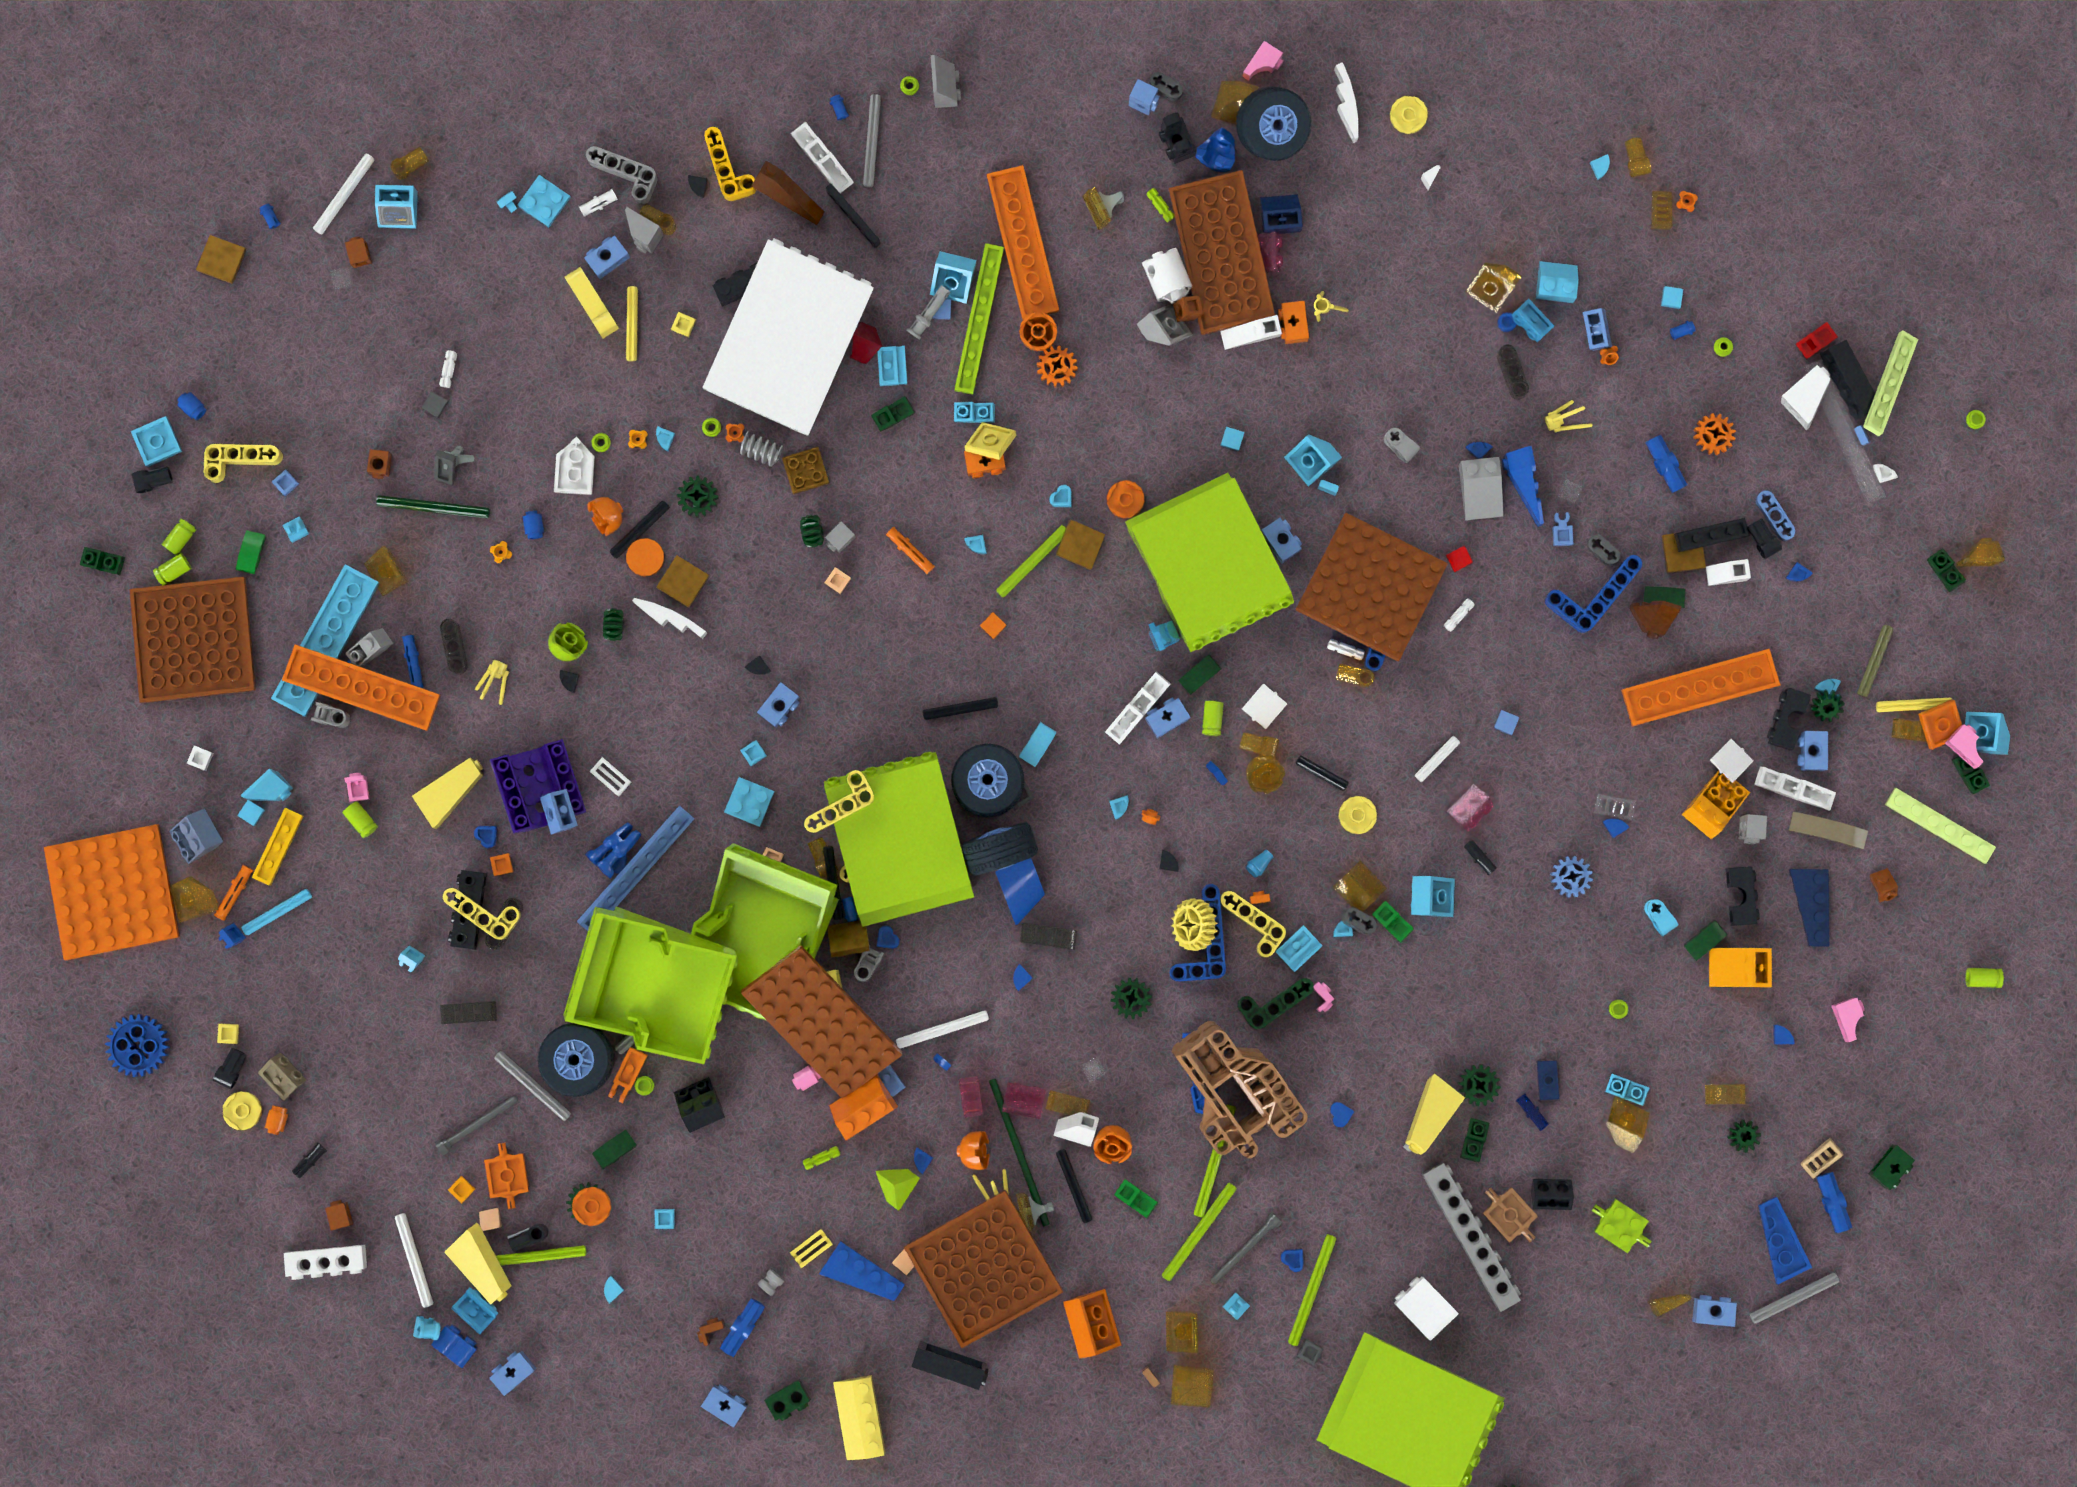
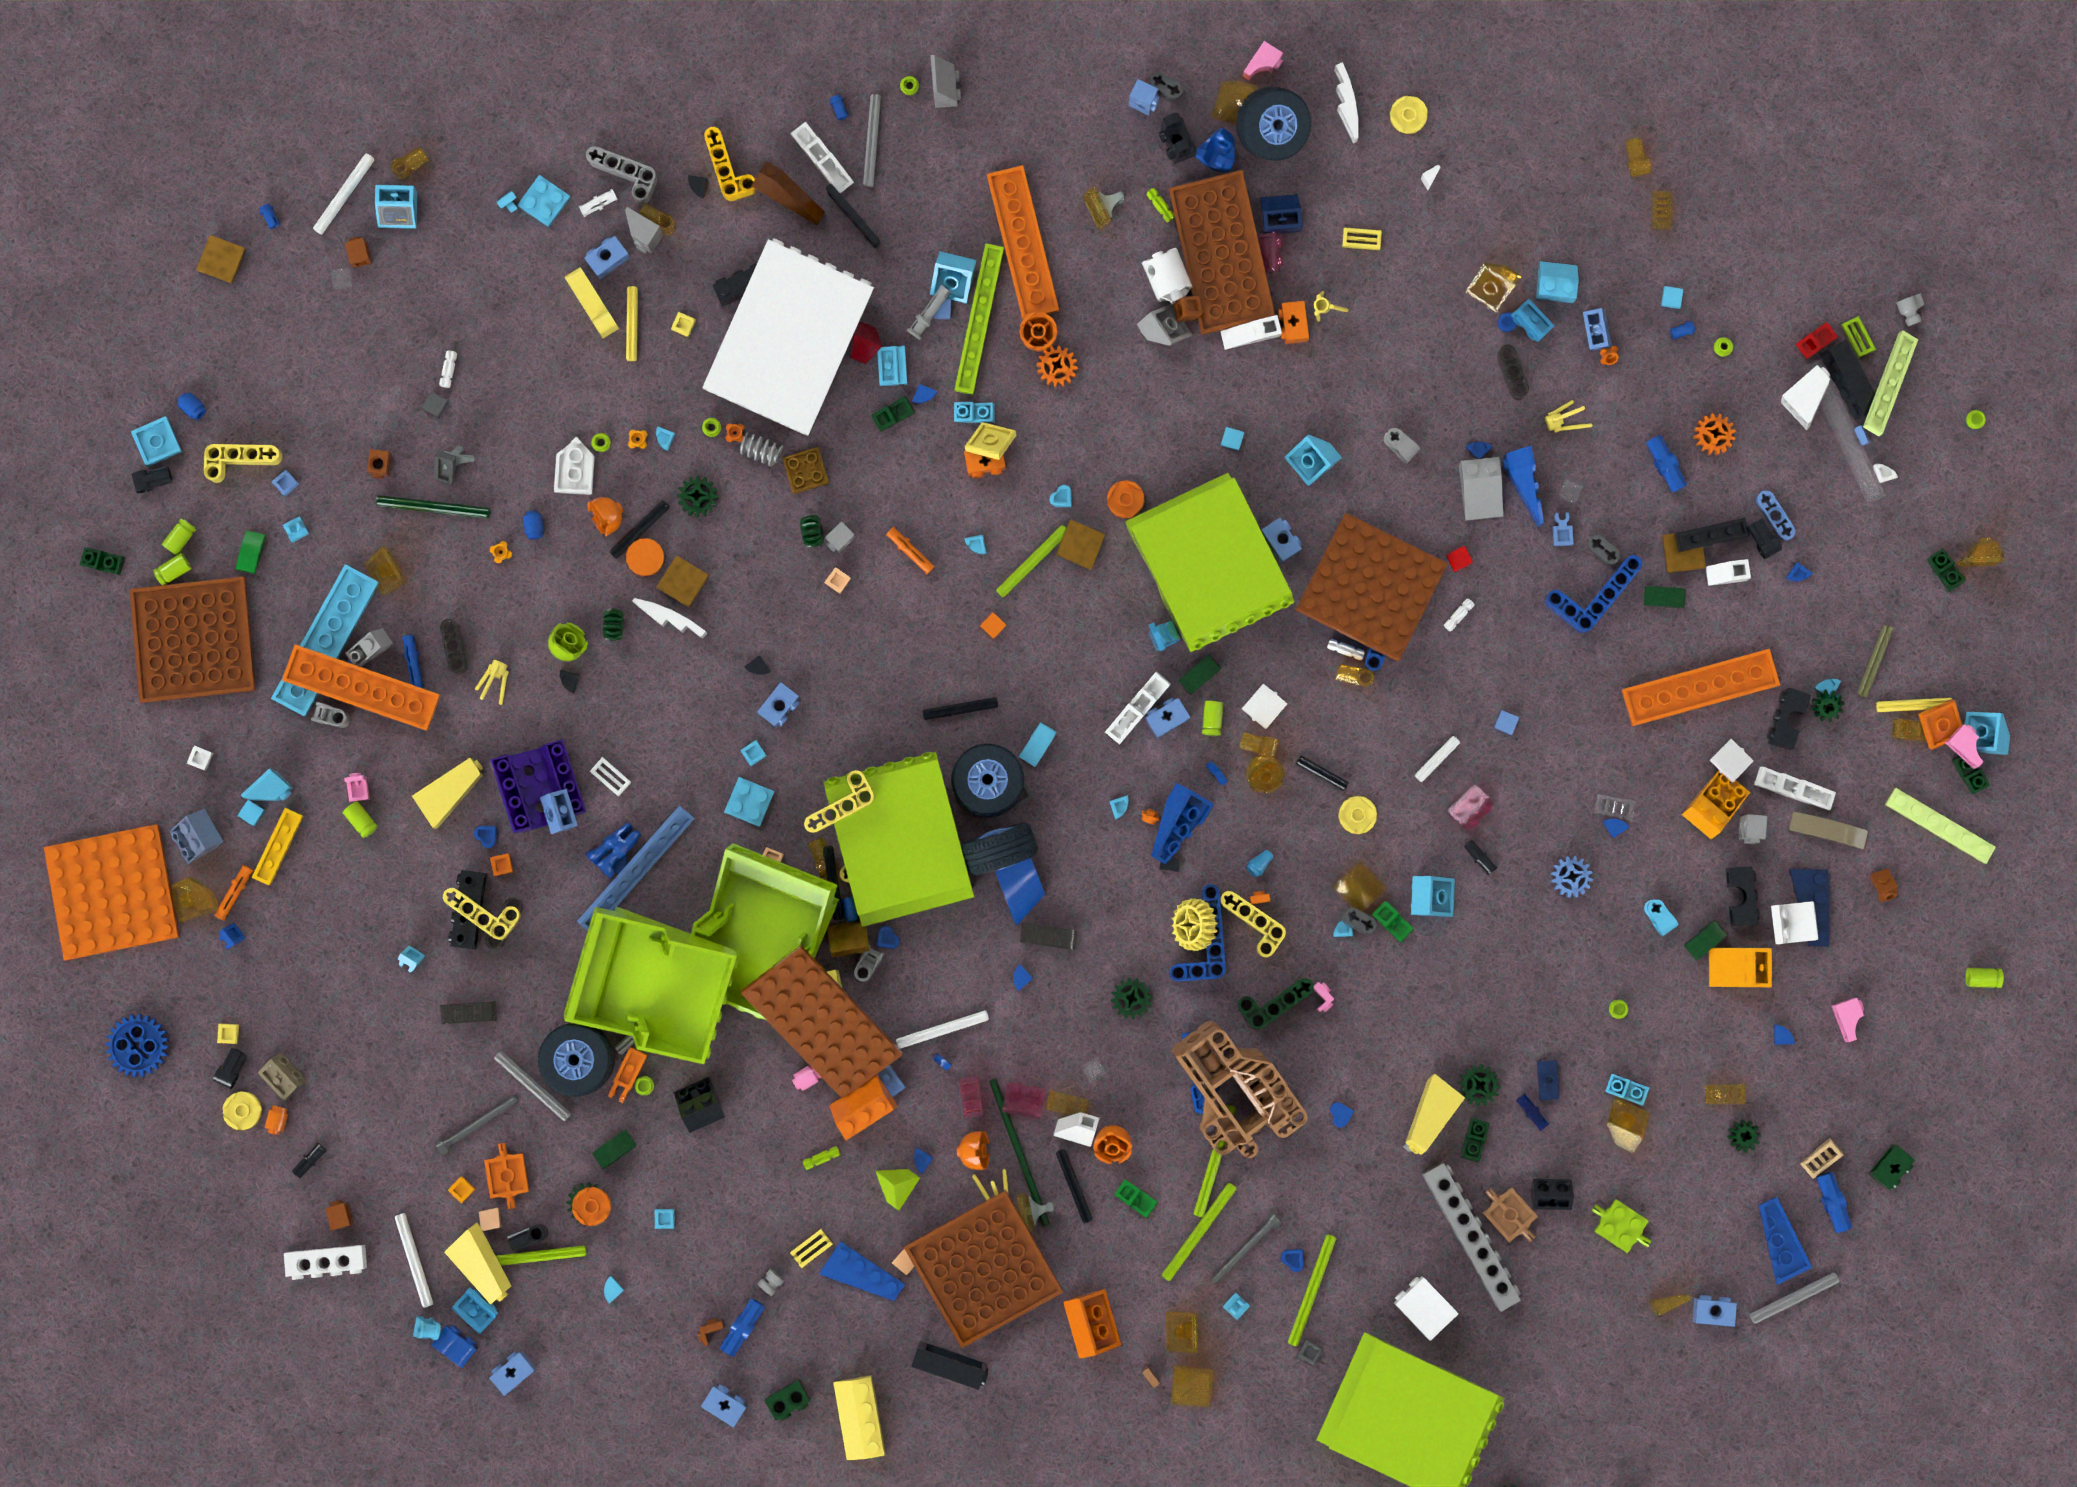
(276, 912): medium azure axle -> none
(923, 394): none -> blue tile
(1180, 816): none -> blue wedge
(1298, 948): medium azure plate -> none
(1328, 487): medium azure tile -> none
(1345, 244): none -> light yellow tile
(1600, 166): medium azure tile -> none
(1655, 617): reddish brown wedge -> none
(1692, 198): orange plate -> none
(1794, 922): none -> white bracket
(1819, 741): medium blue brick -> none
(1859, 354): none -> lime tile
(1909, 307): none -> light grey piece

